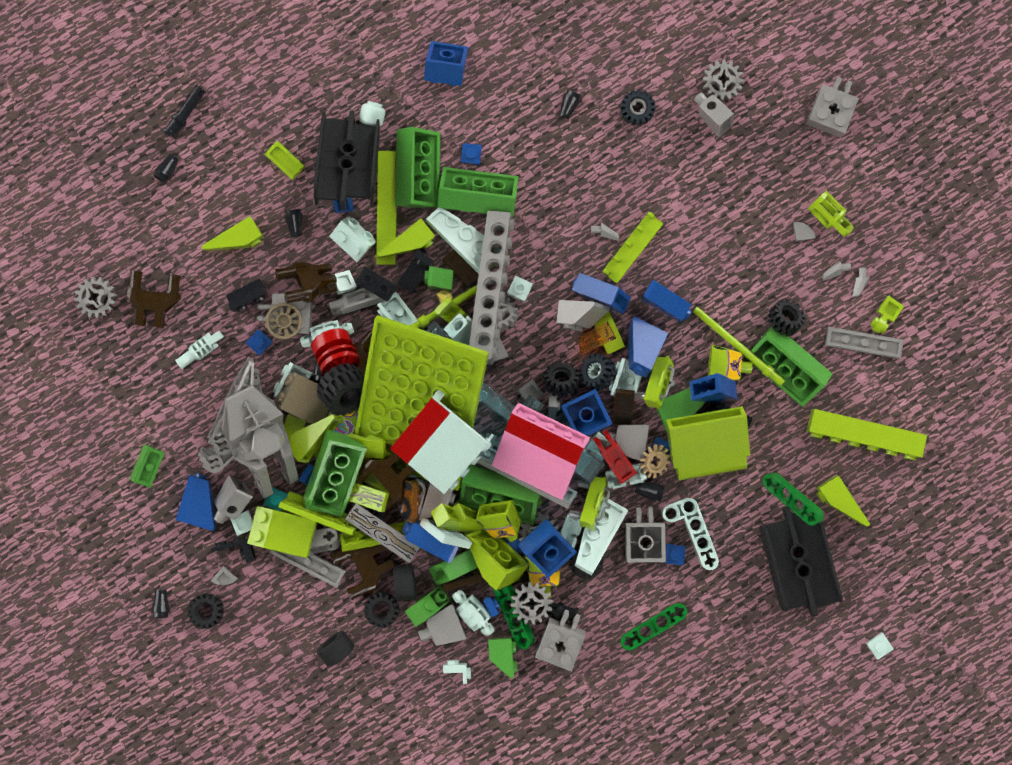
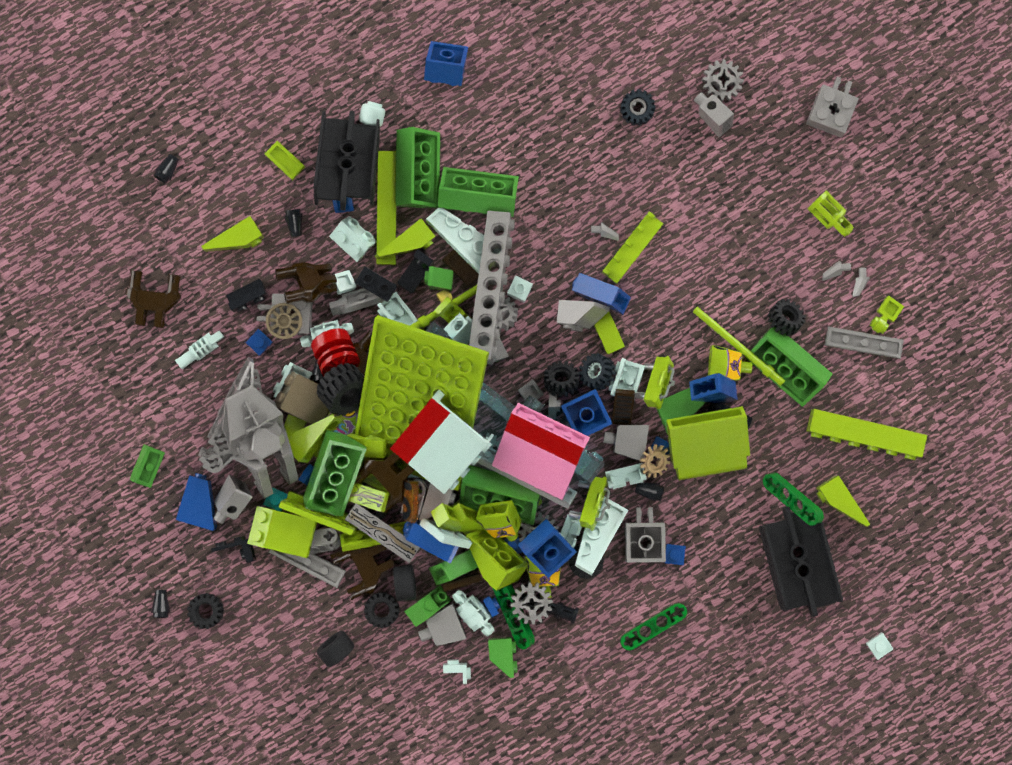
(103, 293): light grey gear -> none
(179, 120): black pin -> none
(224, 577): light grey tile -> none
(242, 523): light aqua plate -> none
(471, 154): blue plate -> none
(557, 631): light grey hinge -> none
(569, 103): black cone -> none
(593, 447): light aqua plate -> none
(595, 338): clear orange slope -> none
(615, 458): red hinge -> none
(643, 345): slope -> none
(666, 301): blue slope -> none
(694, 535): light aqua beam -> none
(802, 232): light grey tile -> none

